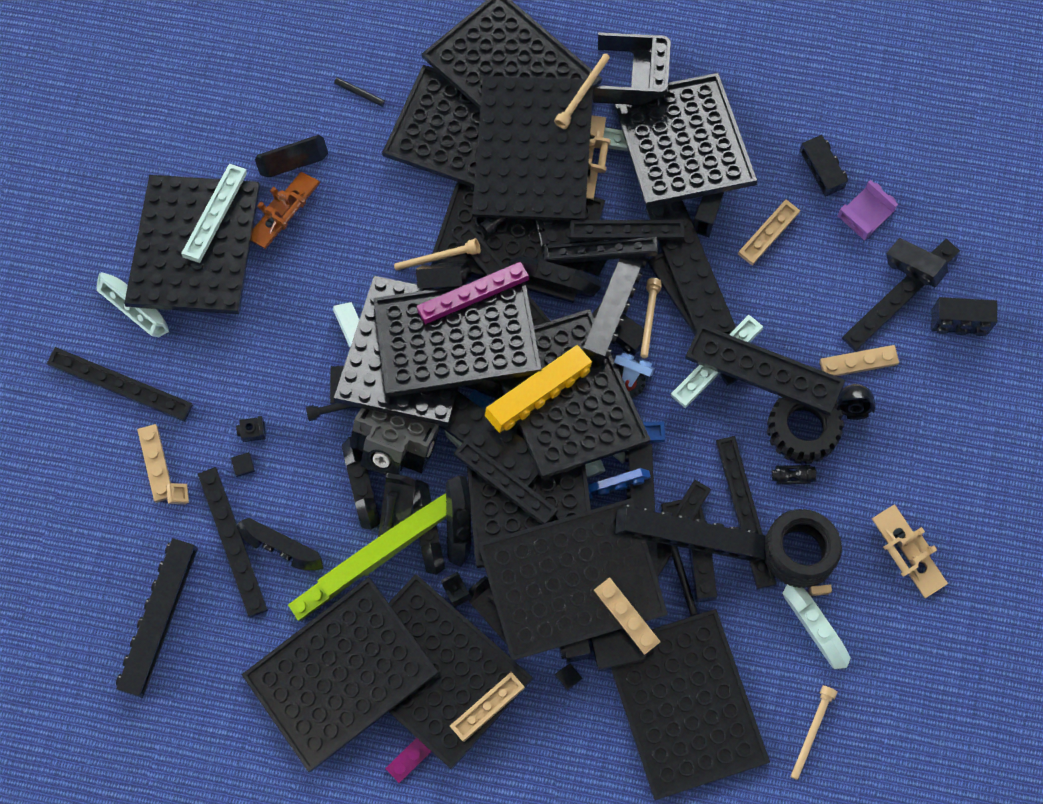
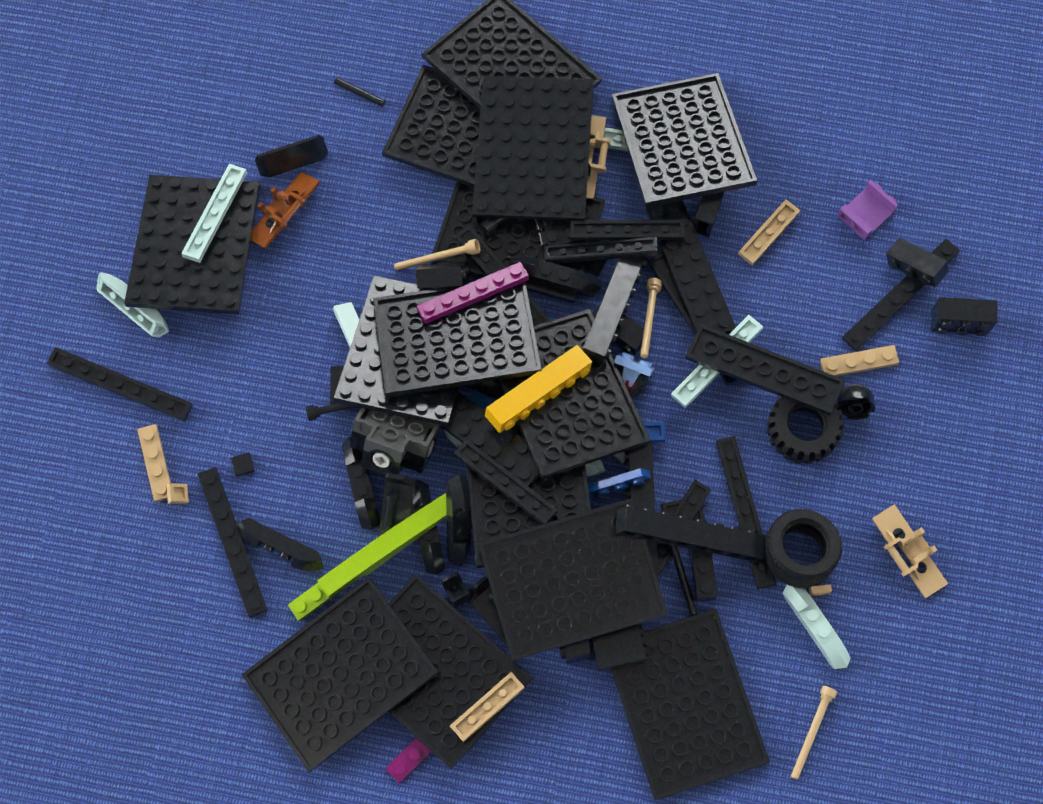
(157, 618): black brick -> none
(257, 433): black brick -> none
(563, 119): tan piece -> none
(568, 676): black slope -> none
(627, 616): tan plate -> none
(649, 69): black windscreen -> none
(804, 474): black piece -> none
(823, 165): black brick -> none

